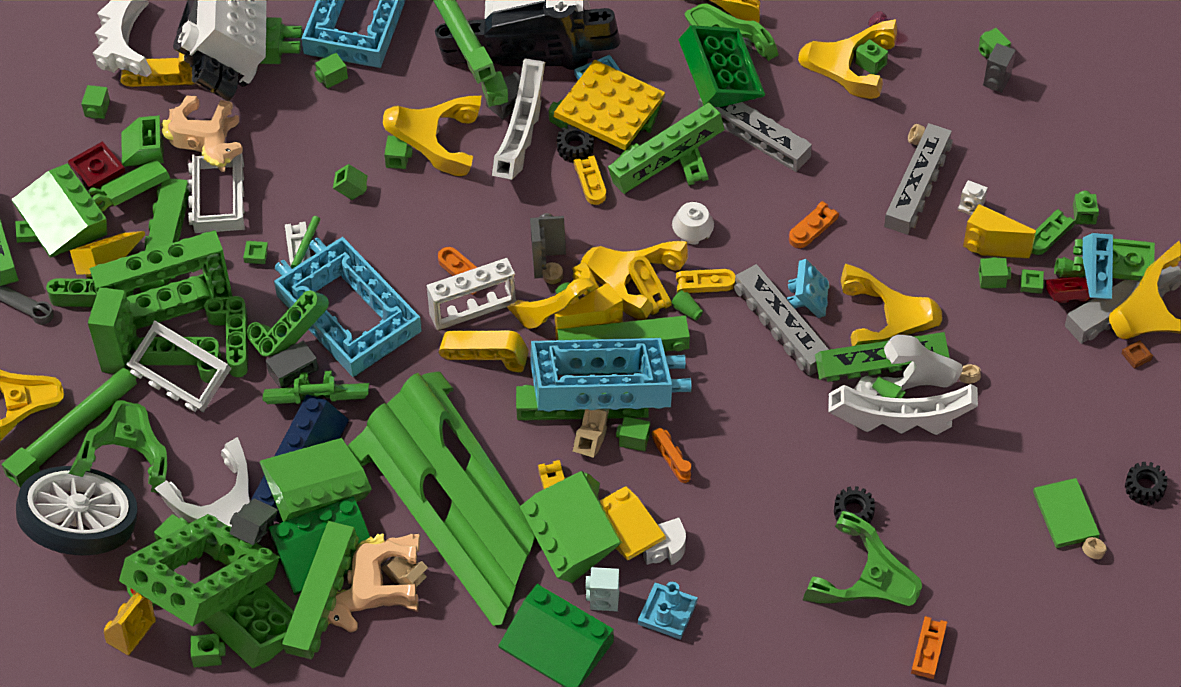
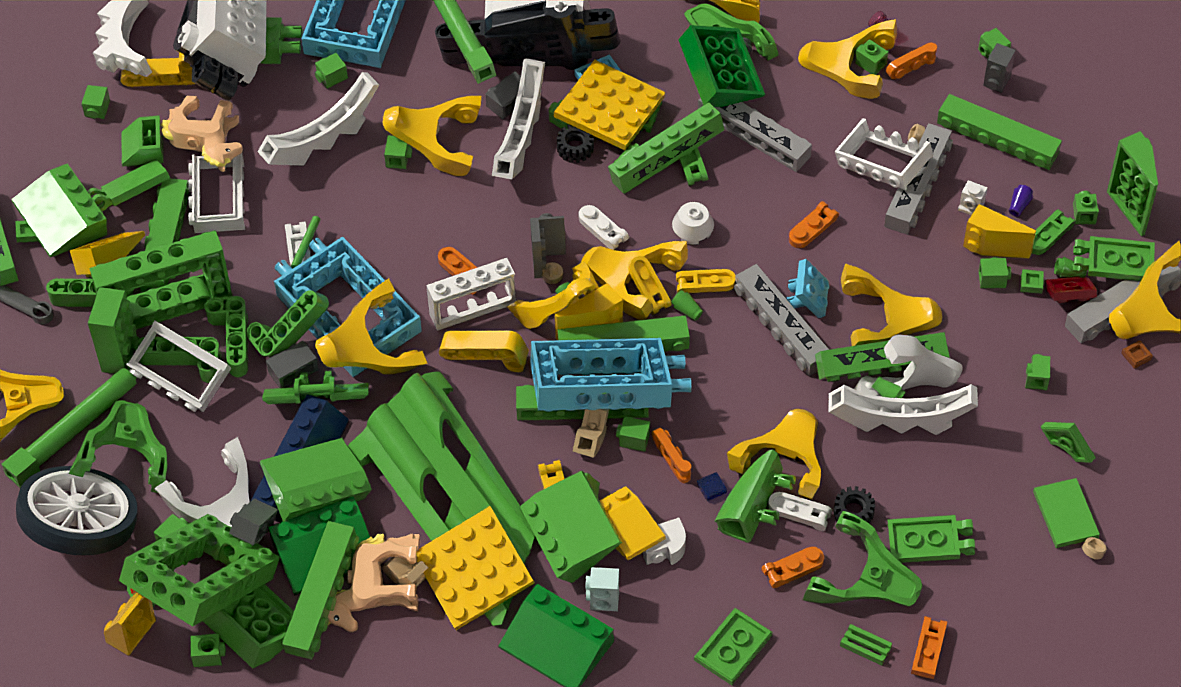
(96, 166): dark red plate -> none
(255, 252): bright green plate -> none
(342, 118): none -> white arch
(350, 182): bright green brick -> none
(352, 344): none -> yellow animal
(473, 568): none -> yellow plate
(495, 90): bright green brick -> none
(590, 180): yellow plate -> none
(602, 227): none -> white plate
(667, 610): medium azure plate -> none
(711, 486): none -> clear blue tile
(733, 646): none -> bright green tile
(750, 497): none -> bright green piece
(791, 438): none -> yellow animal
(793, 566): none -> orange plate
(800, 510): none -> white plate
(861, 133): none -> white window
(868, 641): none -> bright green tile
(912, 61): none -> orange plate
(929, 538): none -> bright green tile
(970, 374): tan tile -> none
(999, 132): none -> bright green brick
(1021, 198): none -> dark purple cone
(1038, 372): none -> bright green brick
(1068, 438): none -> bright green tile
(1098, 264): medium azure slope -> none
(1134, 180): none -> bright green slope
(1147, 472): black tyre -> none

